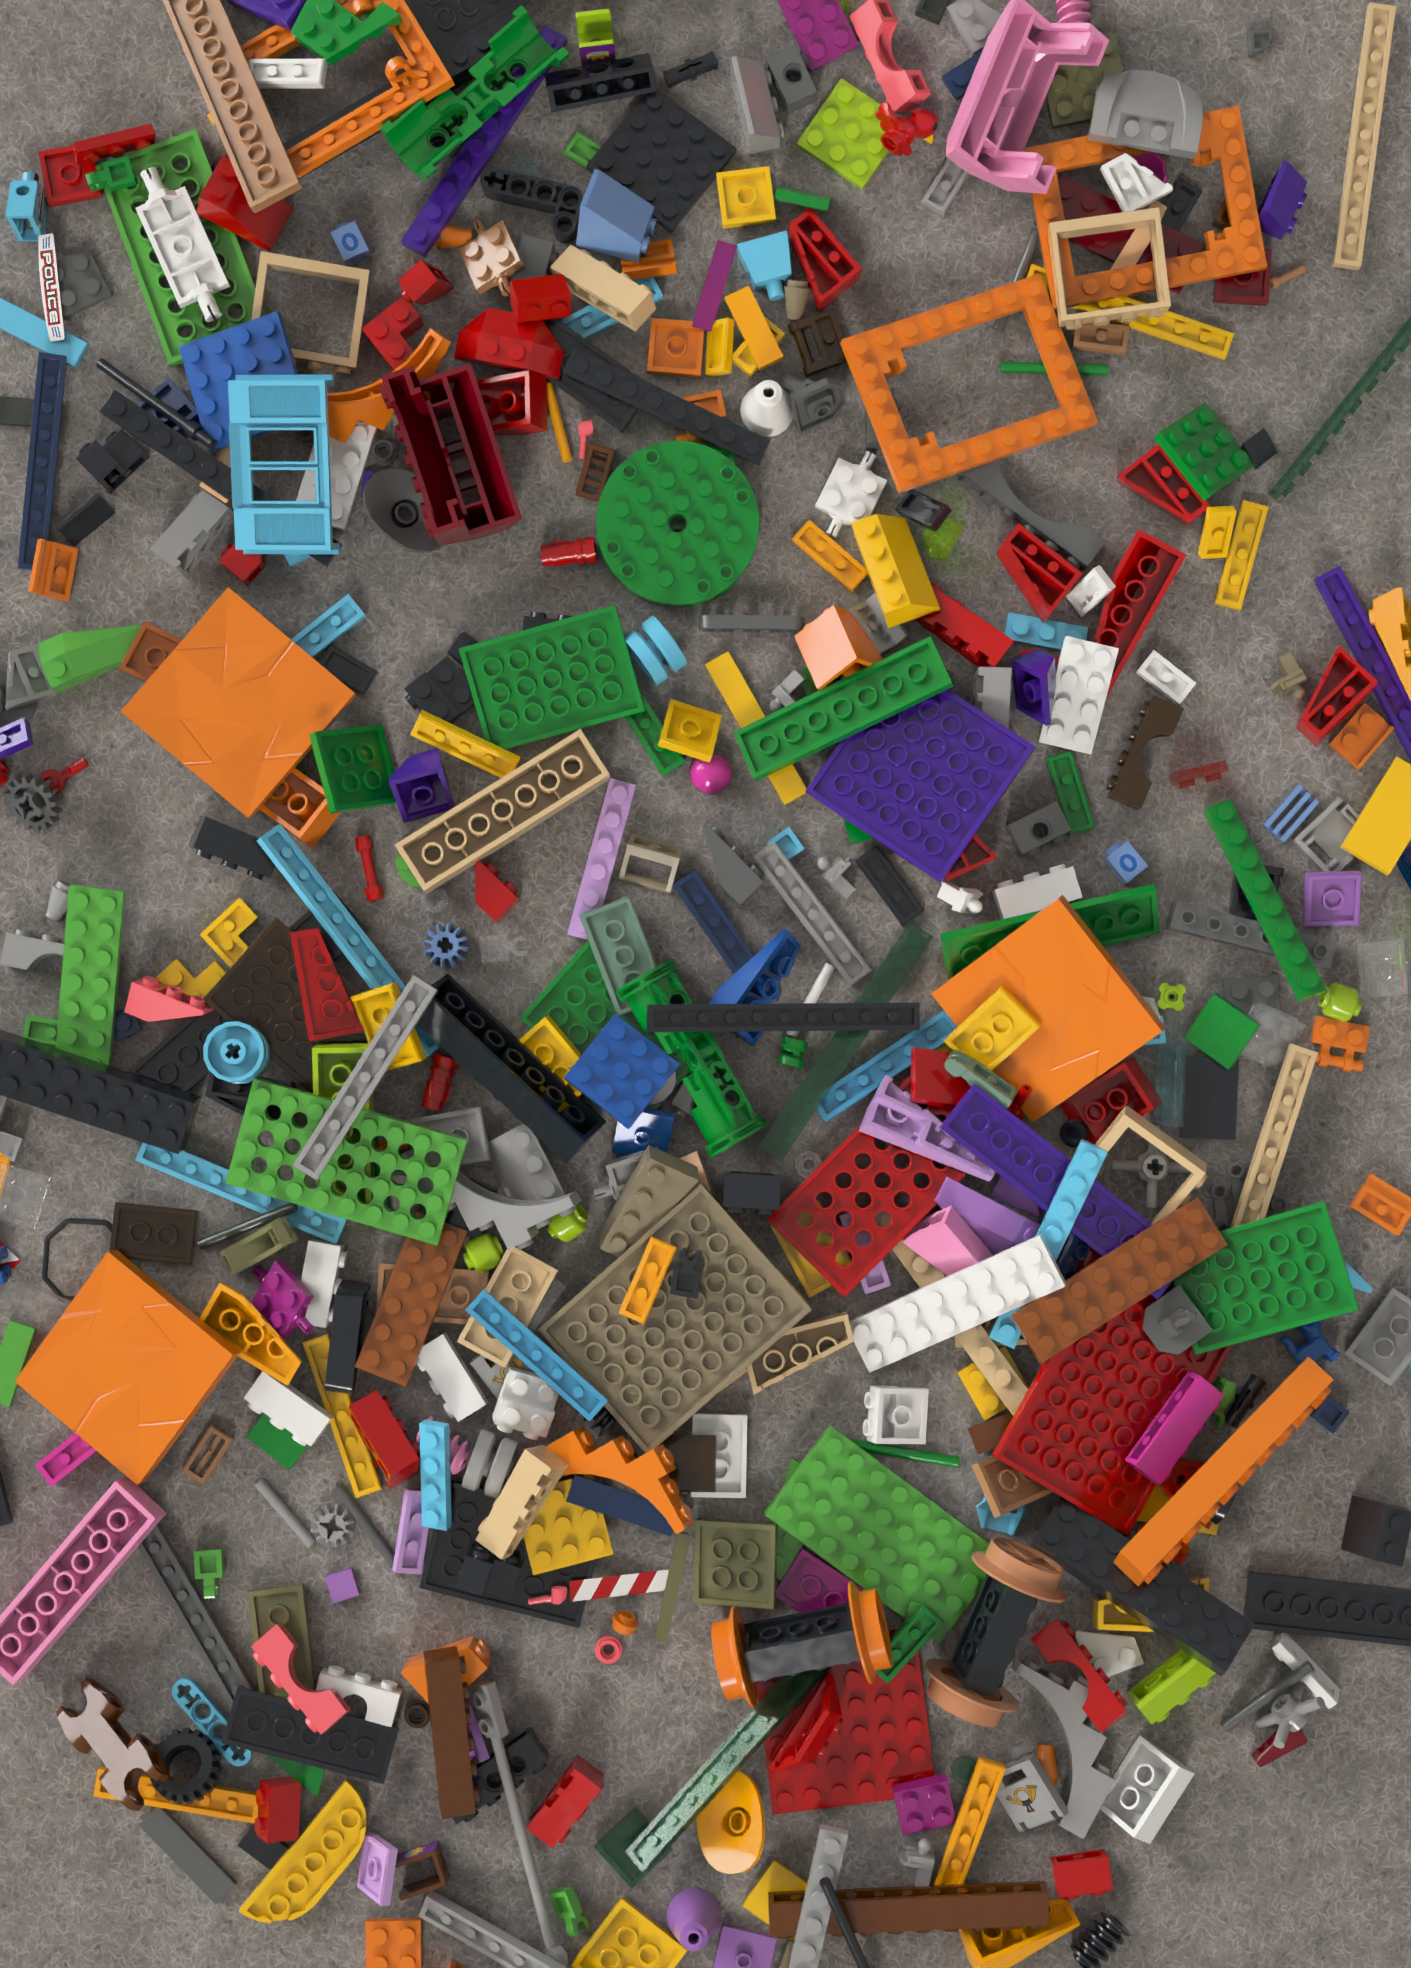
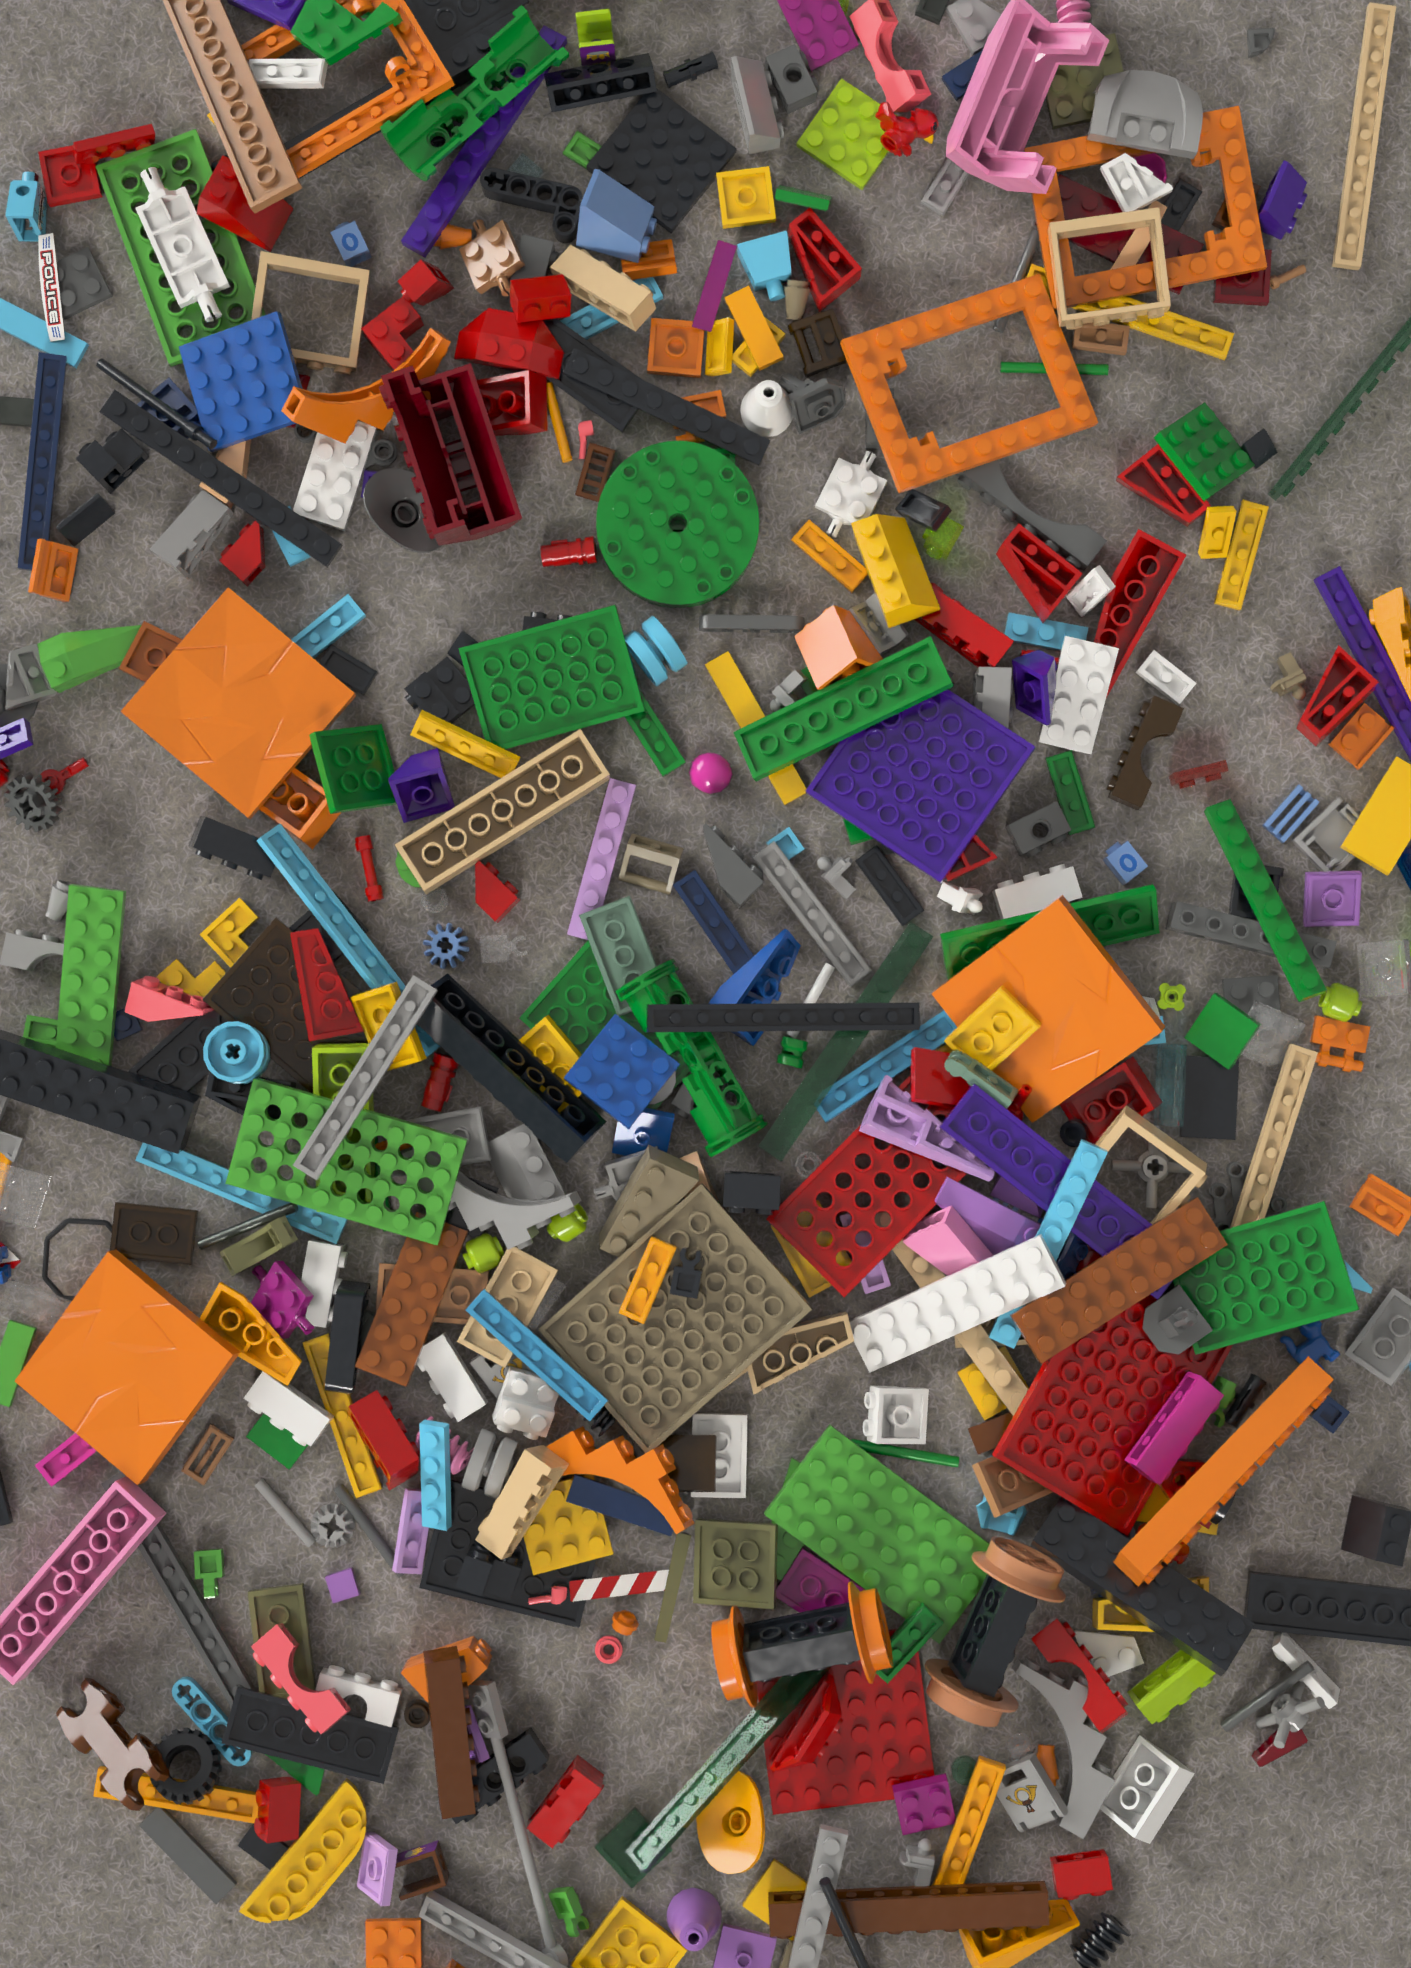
(116, 174): green plate -> none
(280, 404): medium azure piece -> none
(690, 730): yellow plate -> none

